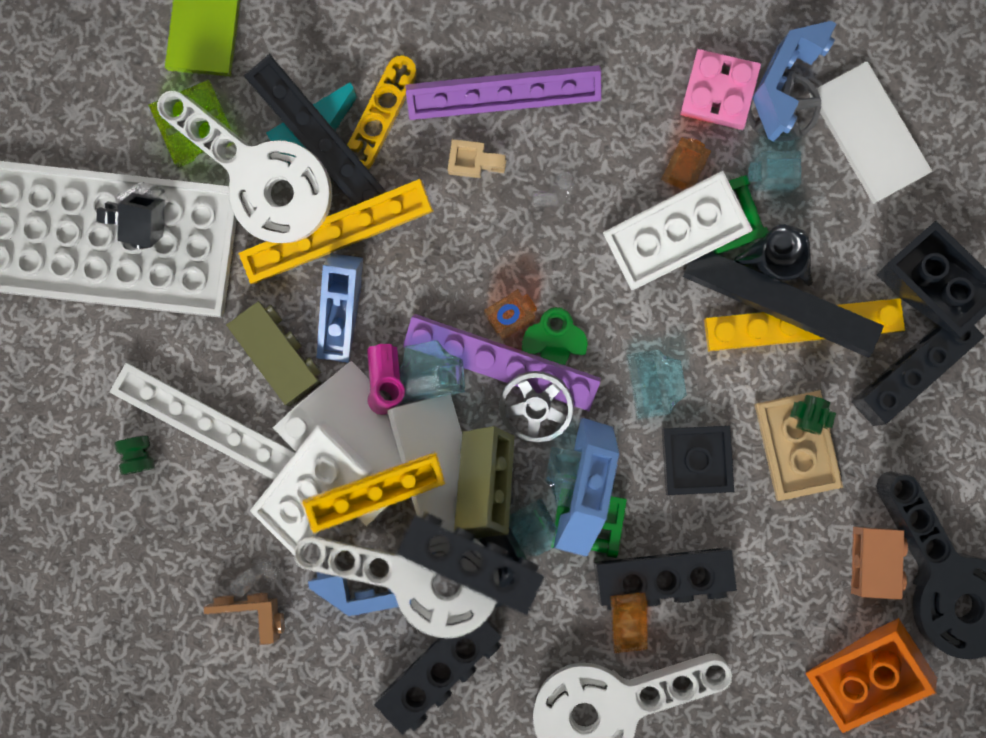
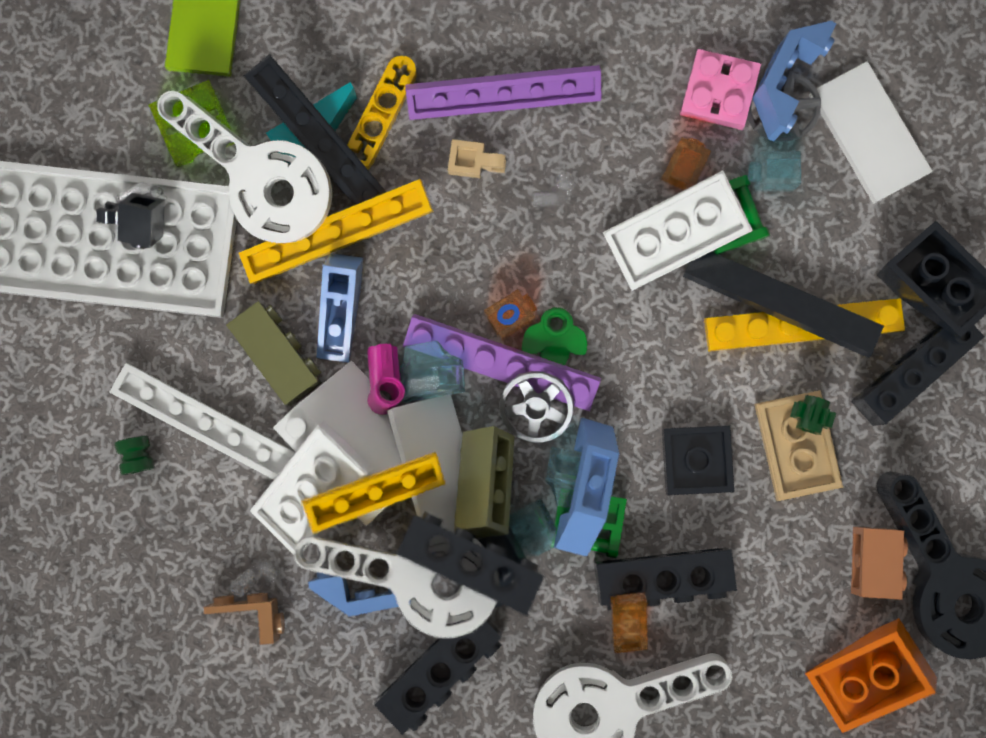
(655, 383): clear light blue slope -> none
(781, 254): black piece -> none

